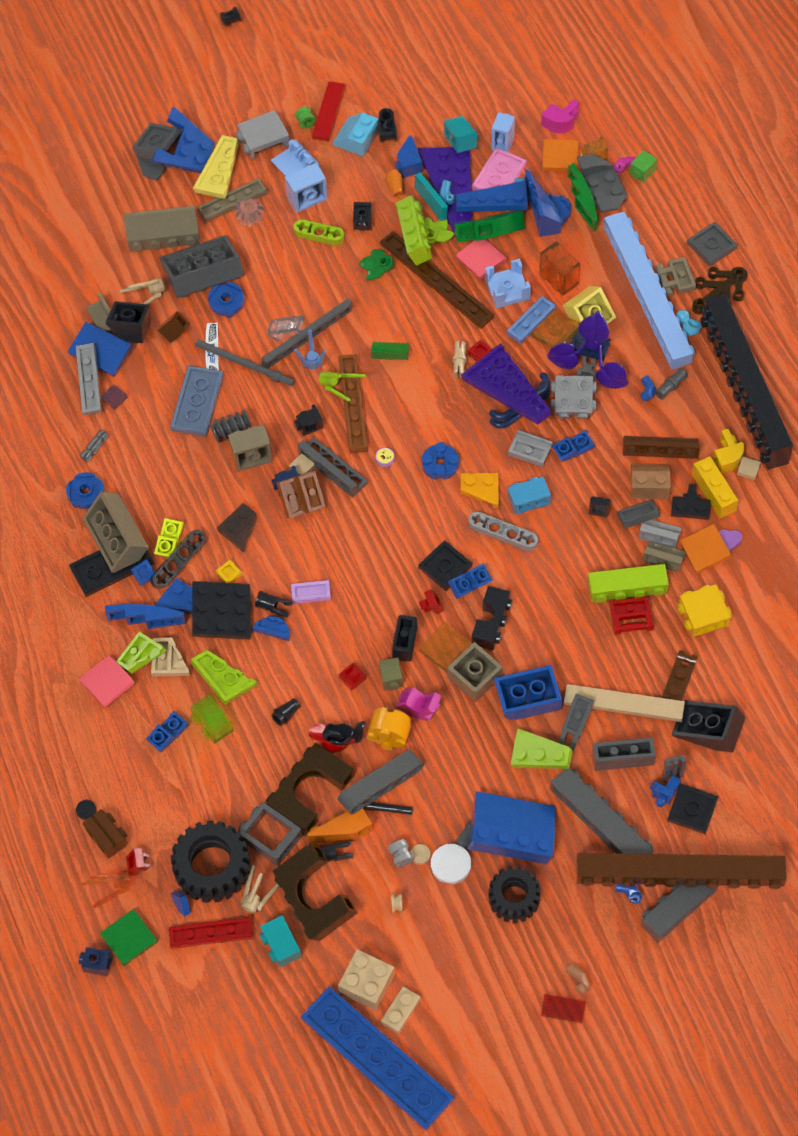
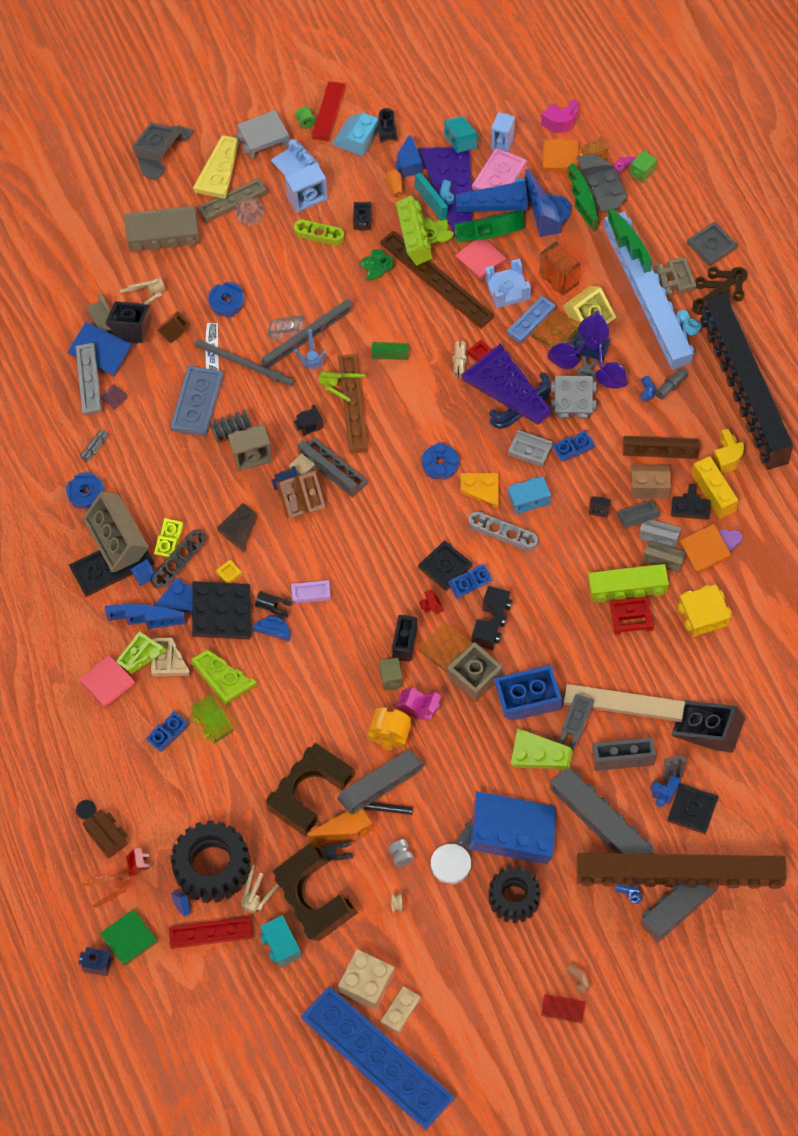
(192, 148): blue wing -> none
(202, 266): dark grey slope -> none
(230, 16): black bush -> none
(283, 713): black cone -> none
(285, 845): dark grey window -> none
(337, 737): black hair -> none
(352, 676): red tile -> none
(385, 457): tile -> none
(421, 854): tan piece -> none
(628, 237): none -> green slope
(679, 676): reddish brown plate -> none
(748, 468): tan tile -> none

